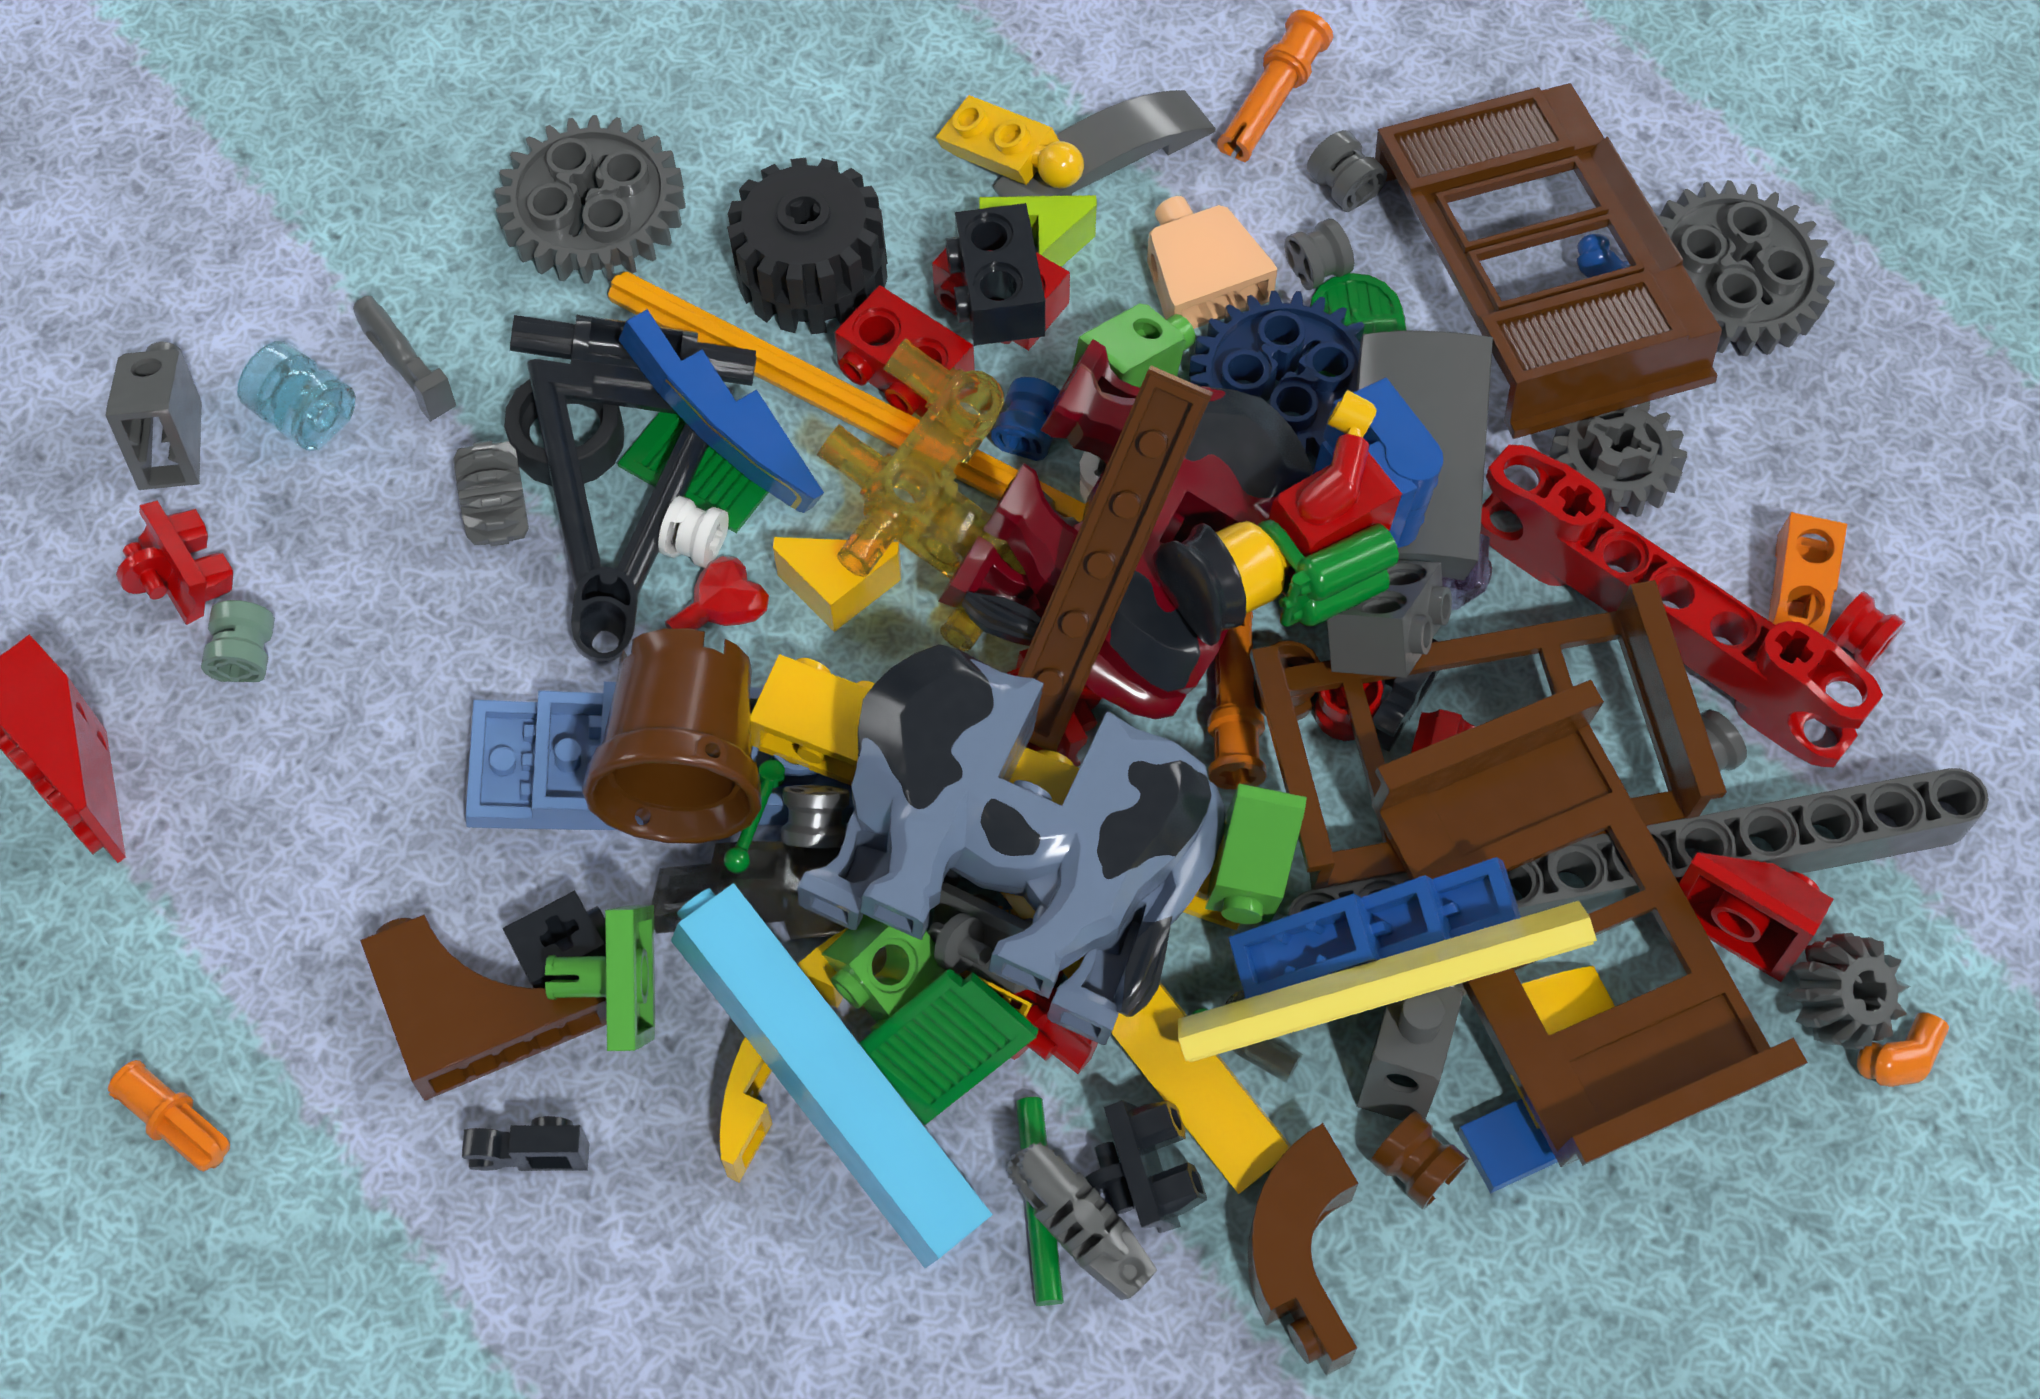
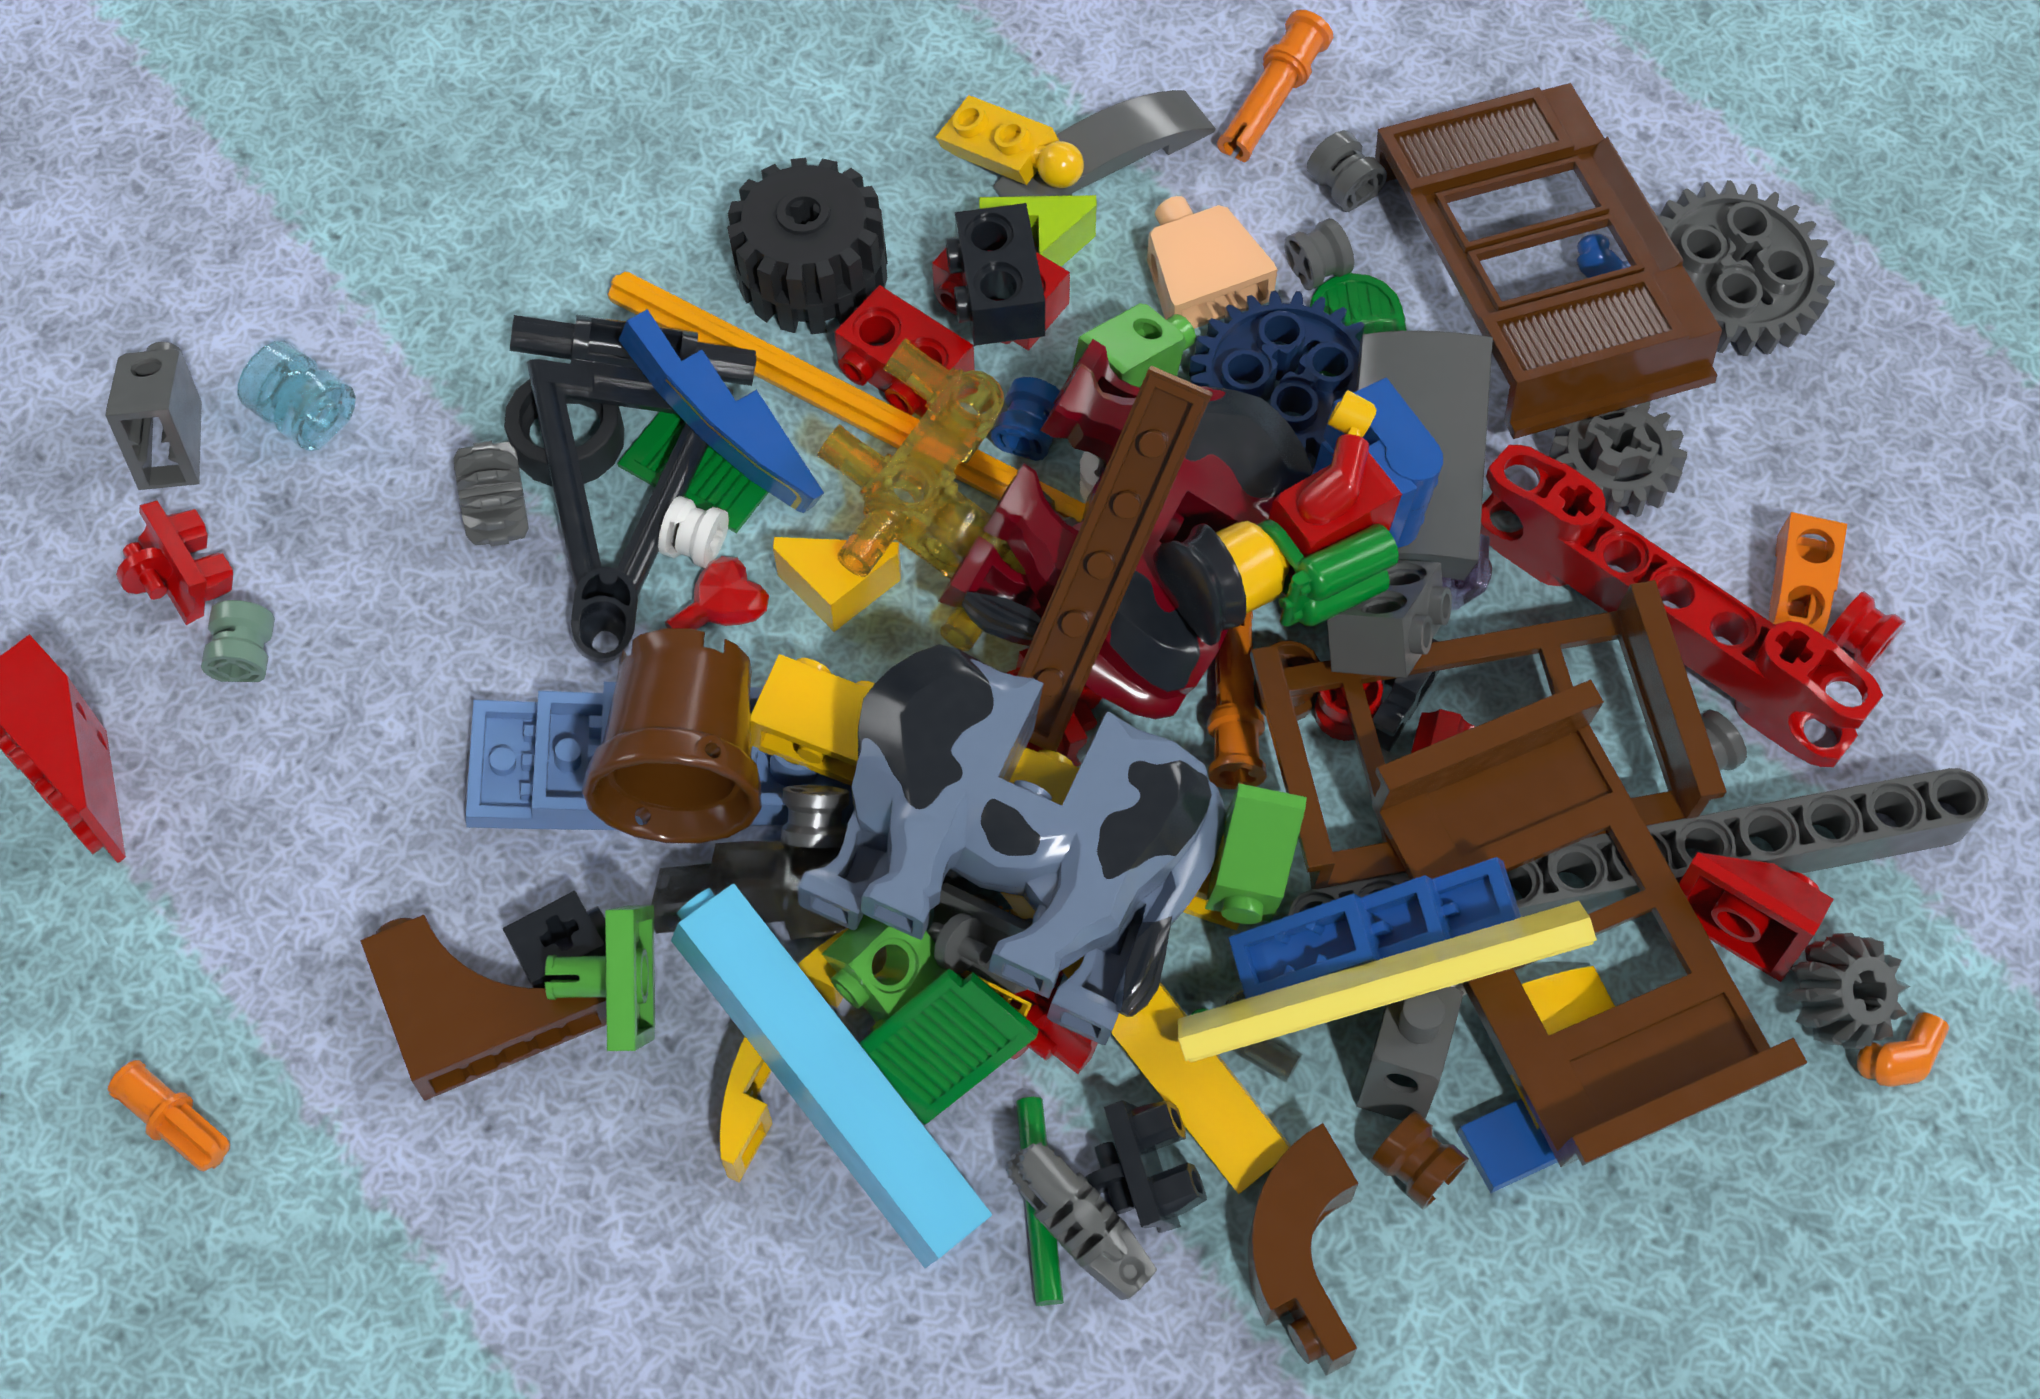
(430, 388): dark grey piece -> none
(544, 1145): black plate -> none
(625, 200): dark grey gear -> none
(771, 776): green hinge -> none

